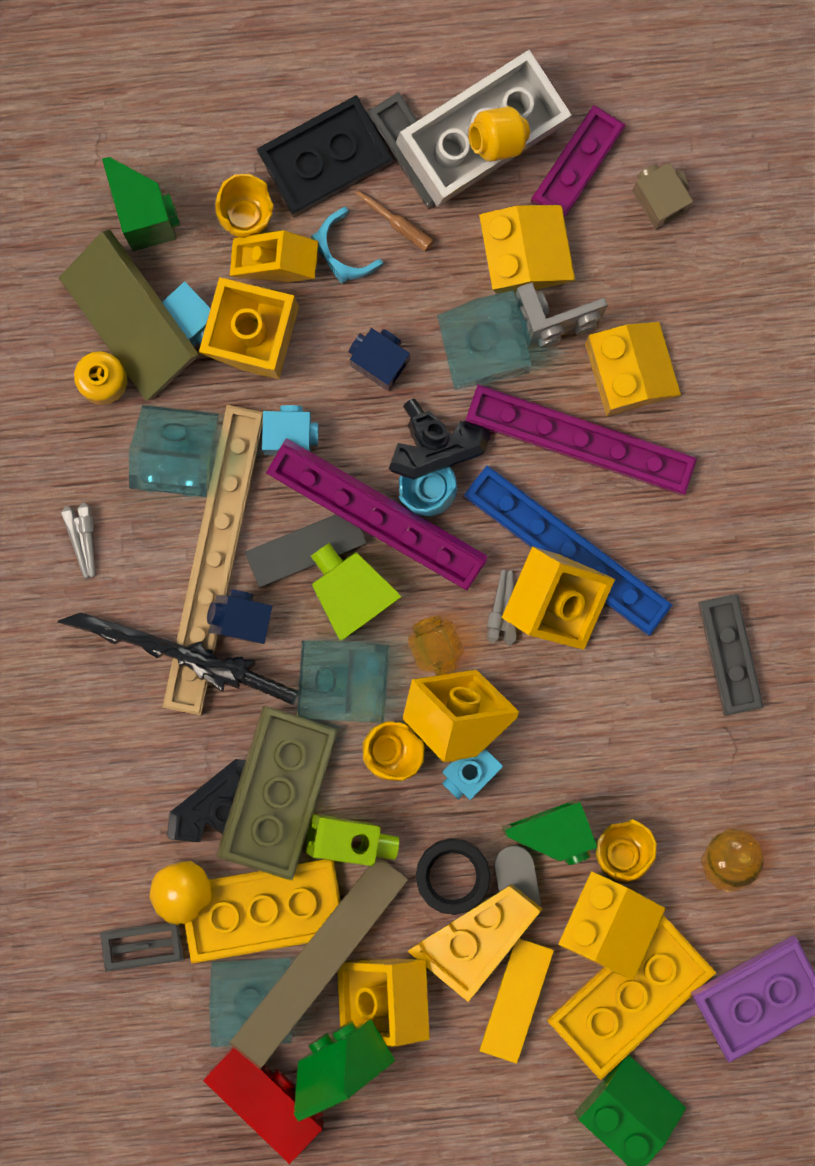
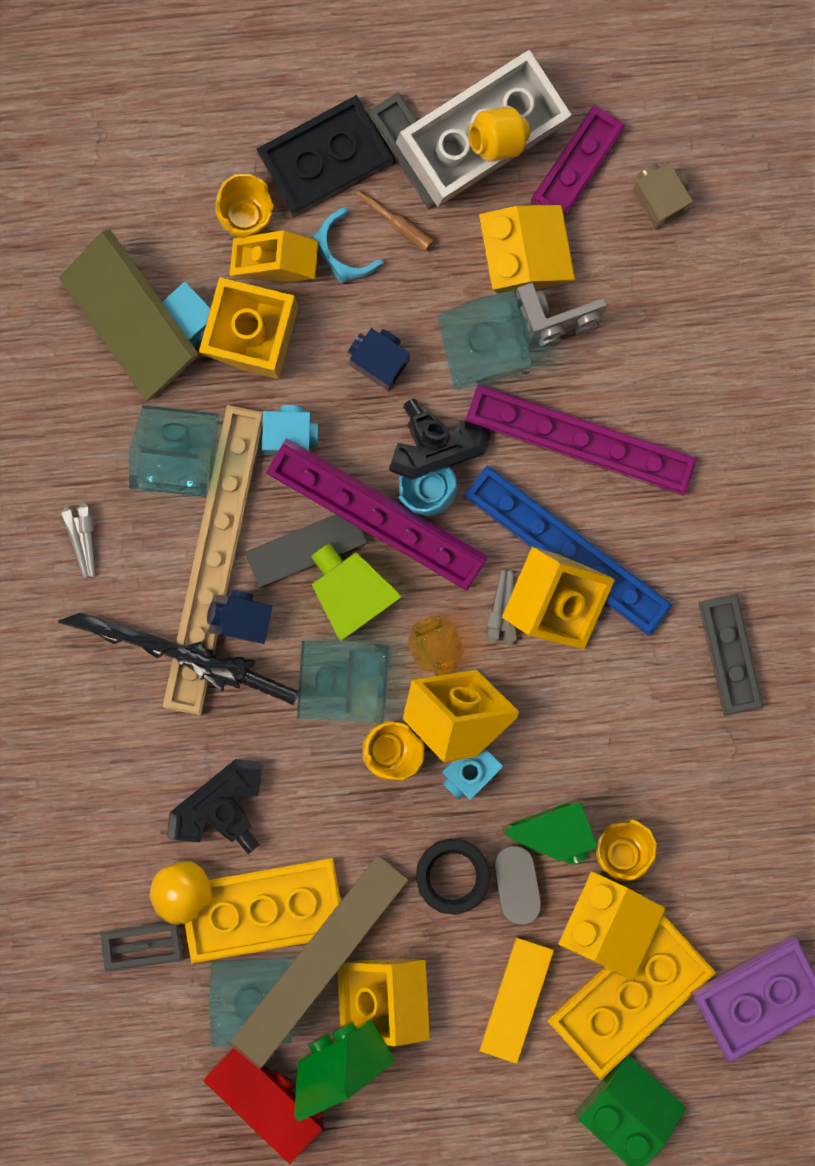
(109, 387): yellow head -> none
(142, 209): green slope -> none
(277, 793): olive tile -> none
(332, 838): lime torso -> none
(477, 941): yellow wing -> none
(631, 367): yellow slope -> none
(732, 860): clear yellow hair -> none

